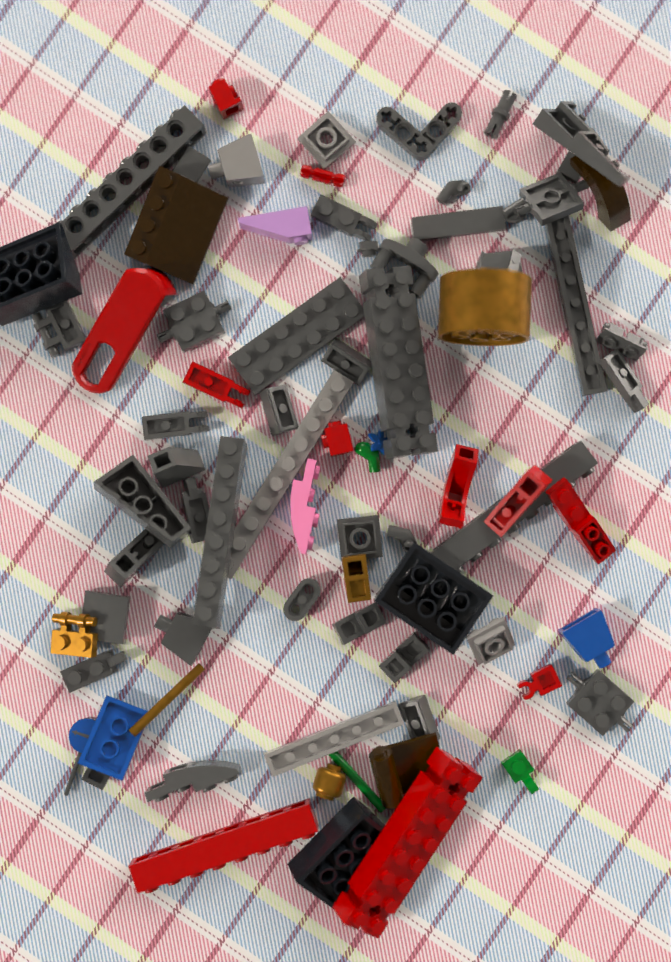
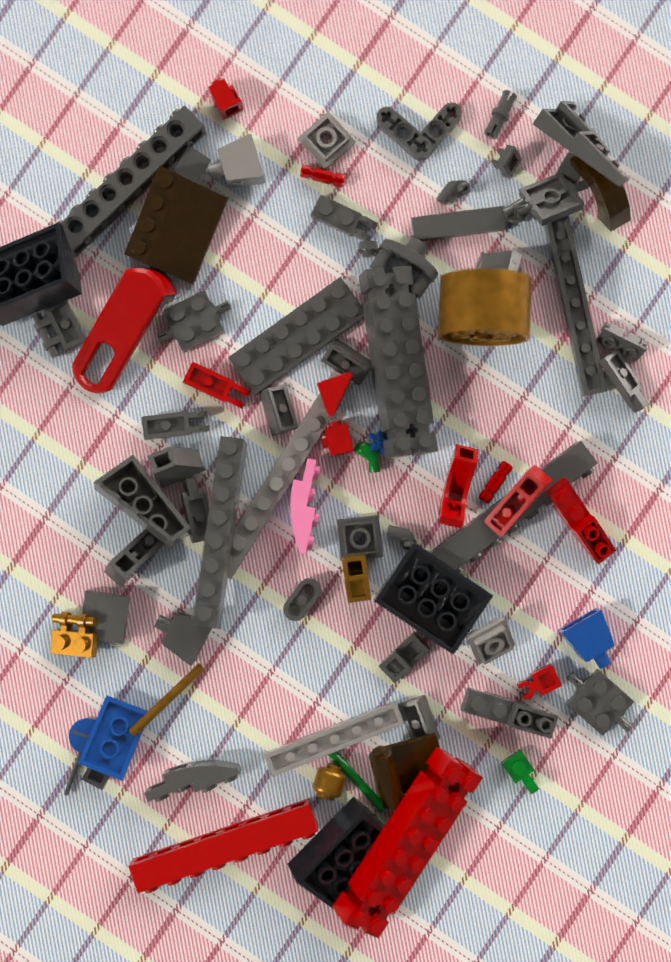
(91, 670): dark grey hinge -> none
(282, 225): lavender slope -> none
(333, 390): none -> red slope
(359, 623): dark grey slope -> none
(495, 482): none -> red axle
(508, 161): none -> dark grey tile
(509, 712): none -> dark grey slope

